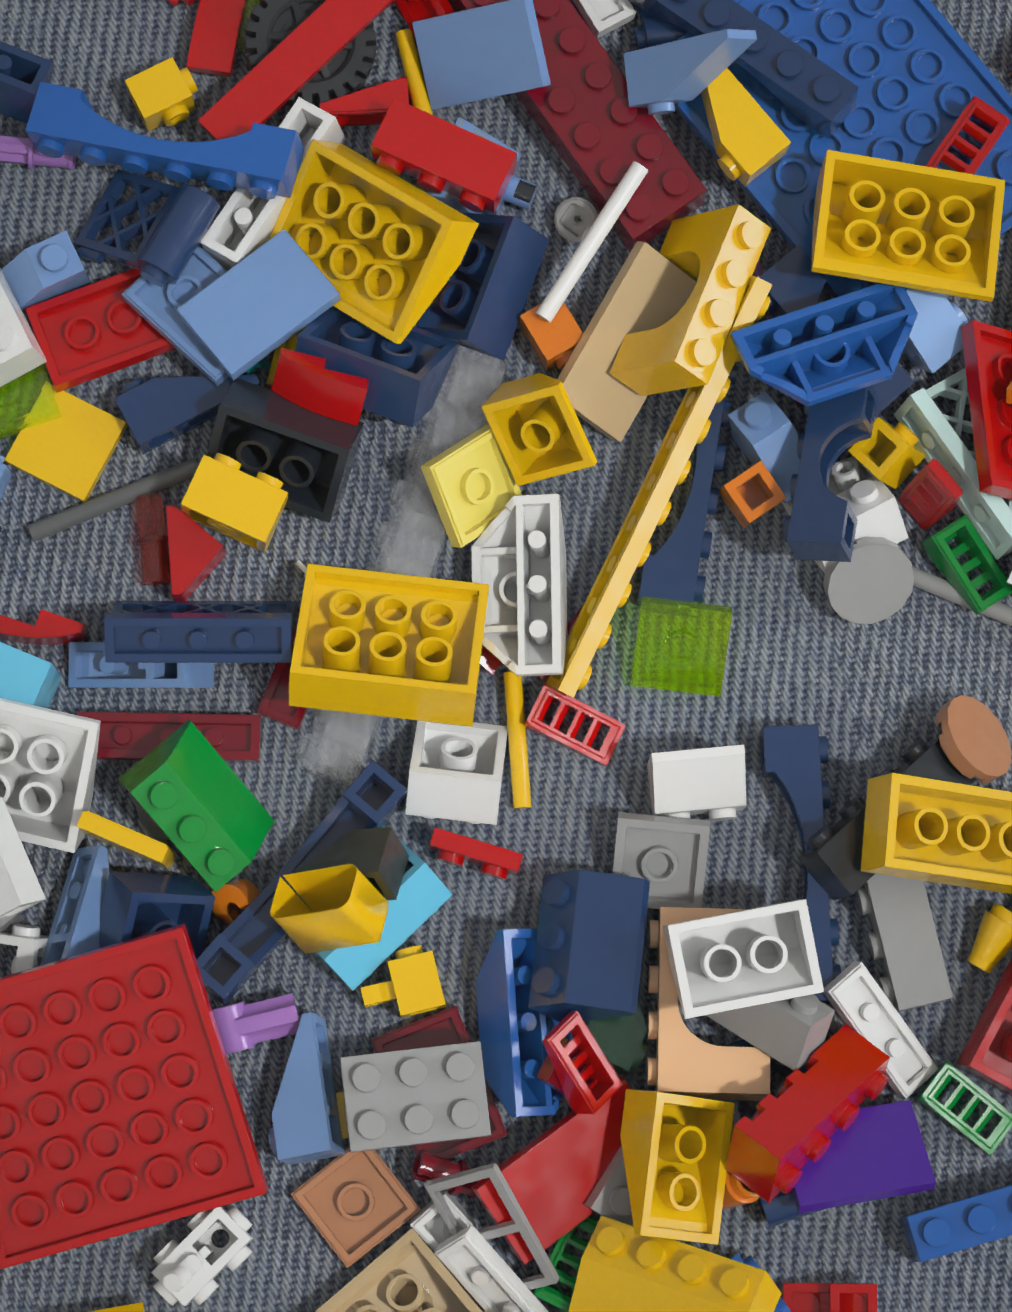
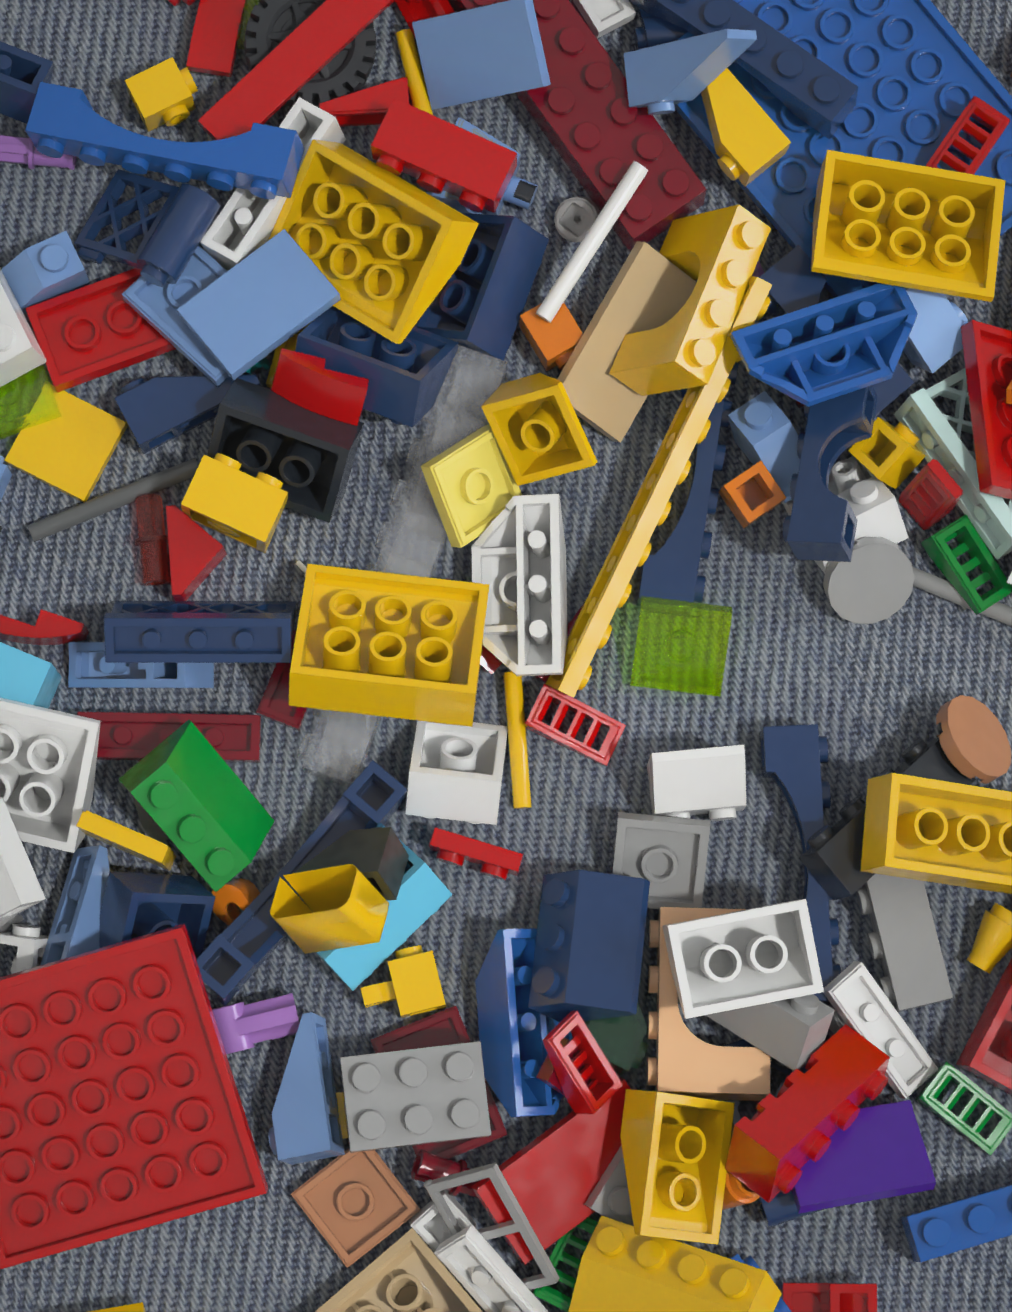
(189, 1267): white brick -> none

